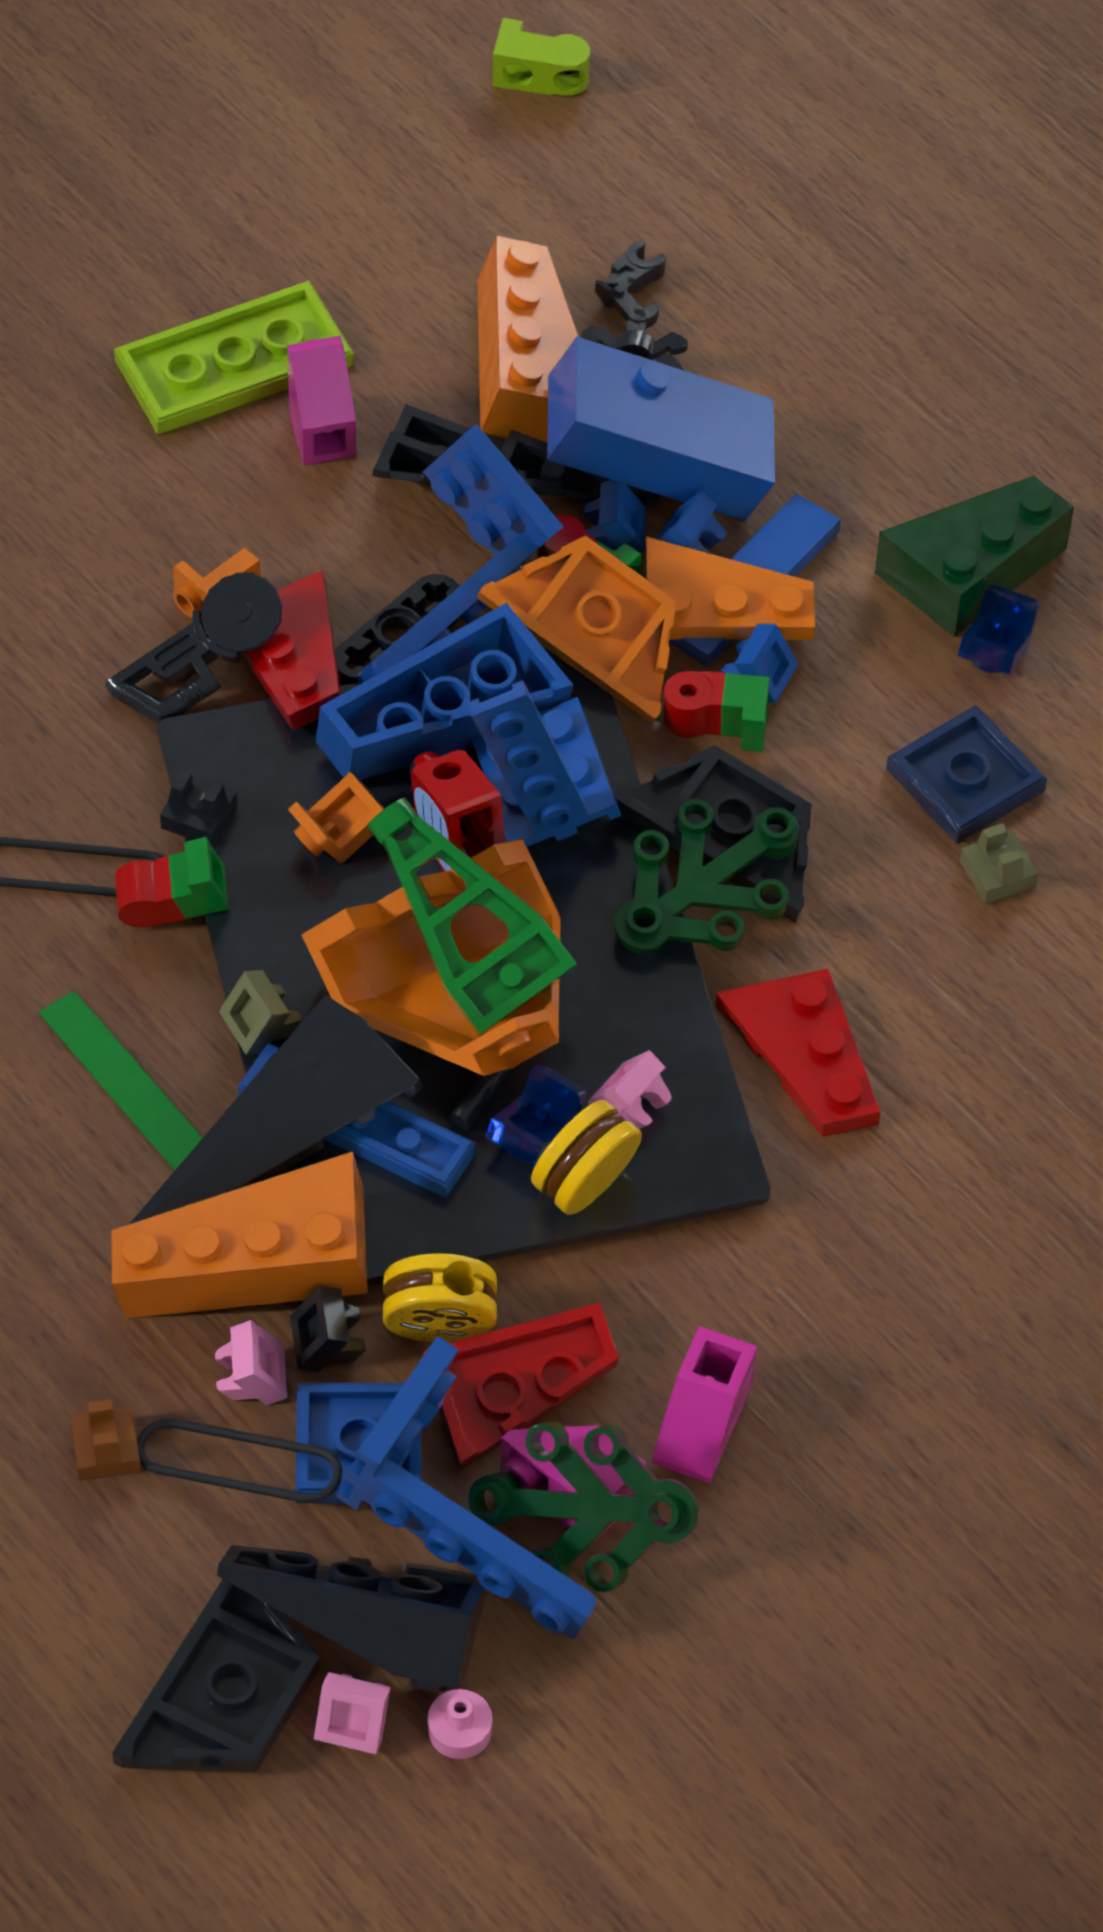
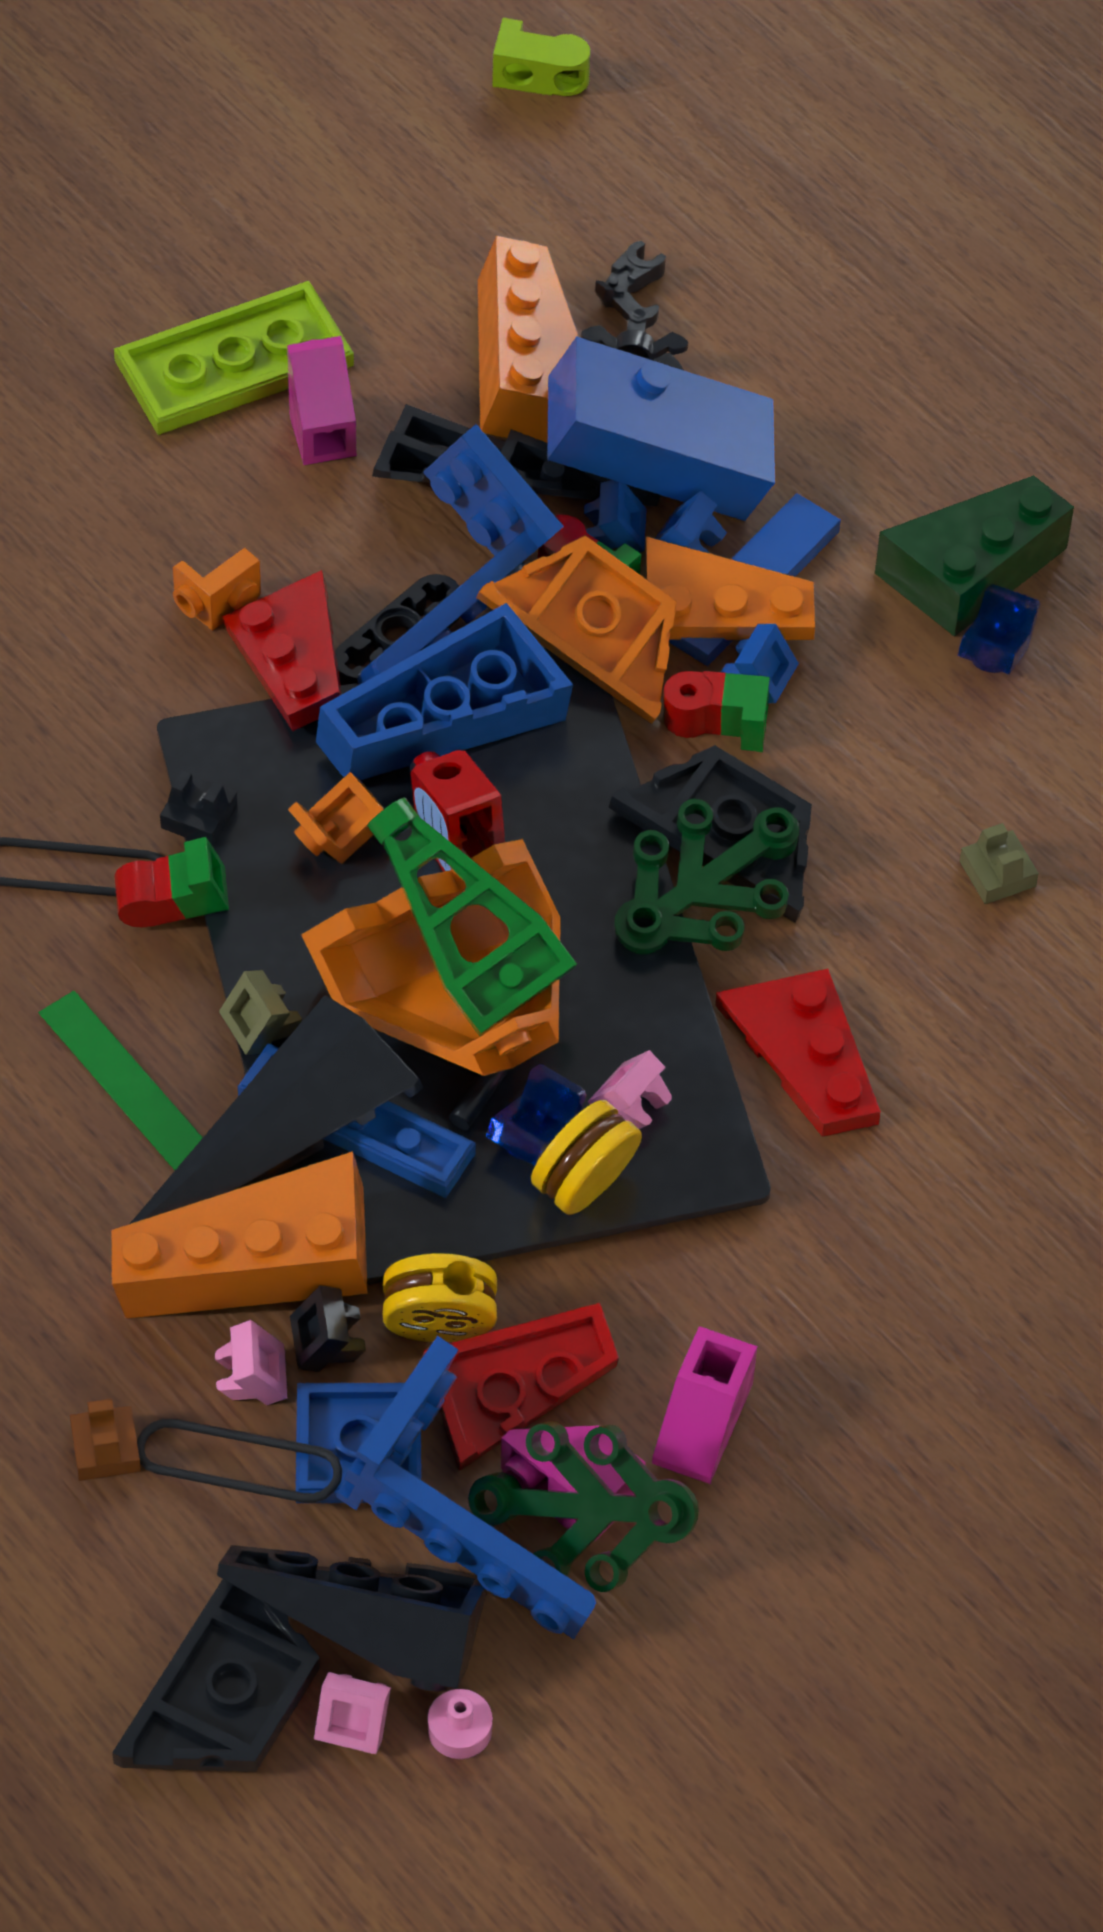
(233, 620): black piece -> none
(541, 765): blue bracket -> none
(966, 774): dark blue tile -> none

